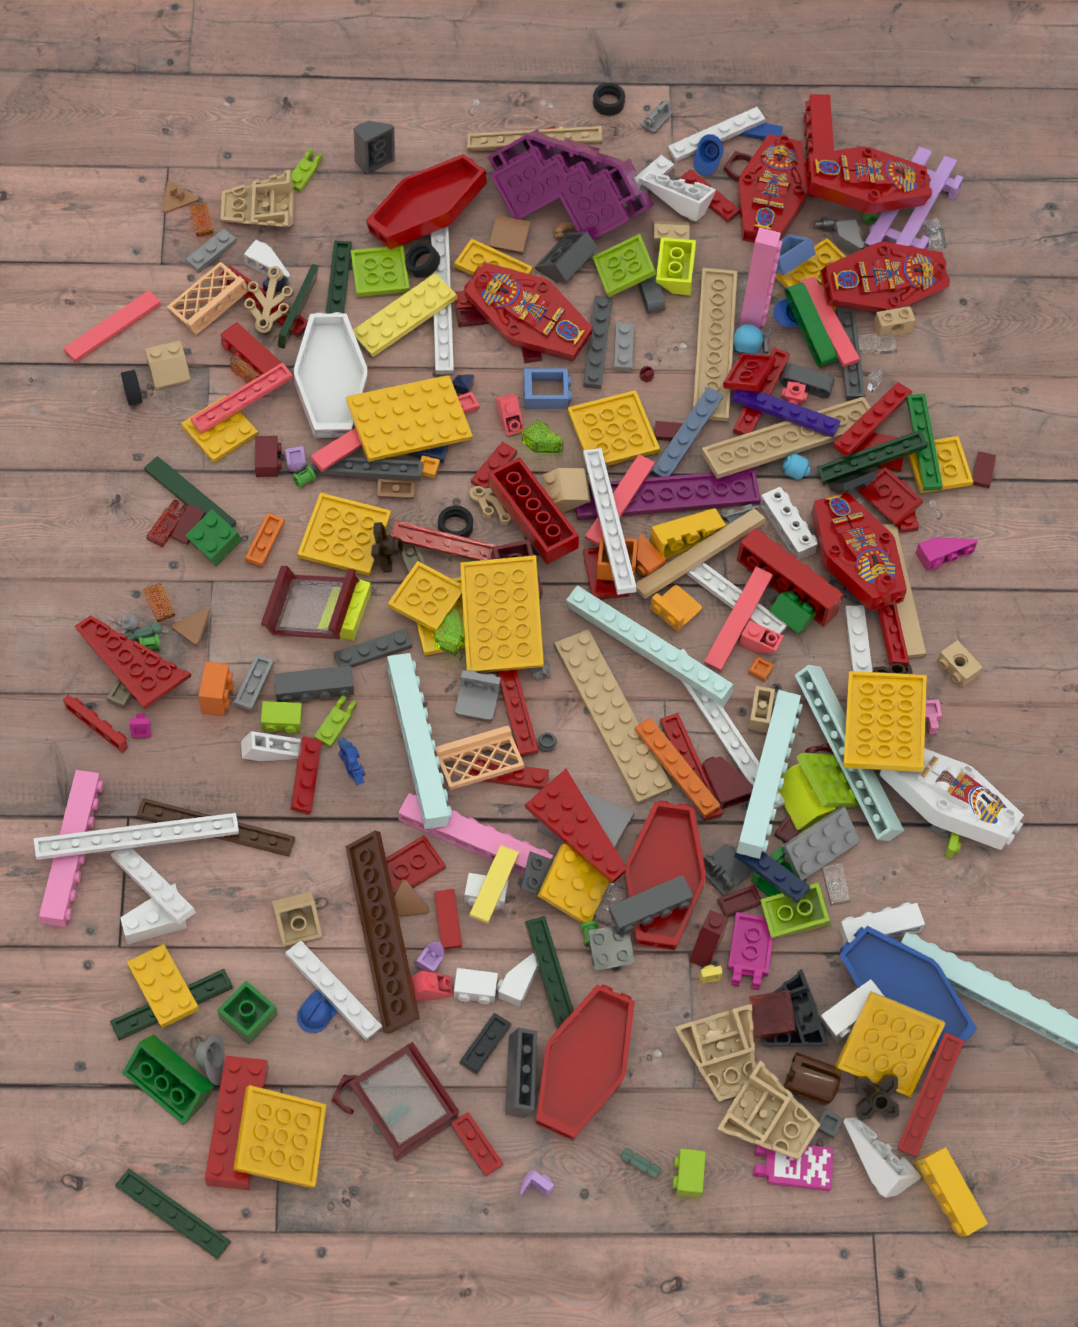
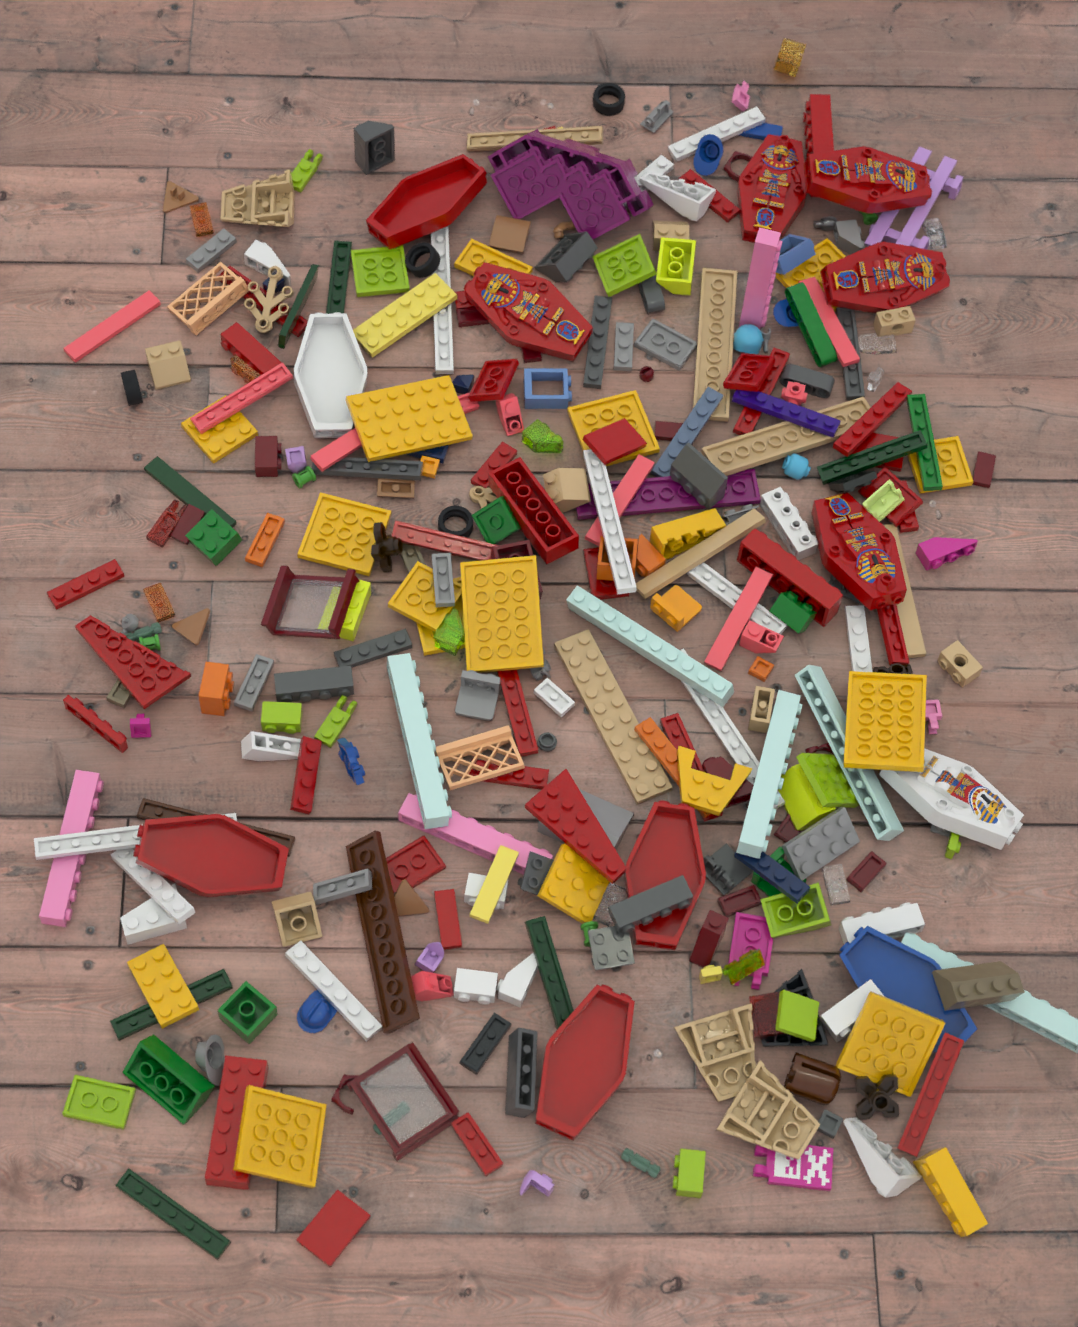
(85, 584): none -> red plate
(99, 1102): none -> lime tile
(211, 855): none -> red container
(333, 1228): none -> red tile
(342, 886): none -> light grey plate
(443, 580): none -> light grey plate
(493, 380): none -> red tile
(496, 521): none -> green tile
(554, 697): none -> white plate
(614, 441): none -> red tile
(665, 344): none -> light grey tile
(698, 476): none -> dark grey slope
(706, 790): none -> yellow wing
(740, 96): none -> bright pink plate
(748, 964): none -> clear neon green hinge
(789, 57): none -> clear yellow brick
(797, 1015): none -> lime tile
(866, 871): none -> dark red tile
(883, 500): none -> yellowish green hinge
(977, 985): none -> dark tan slope

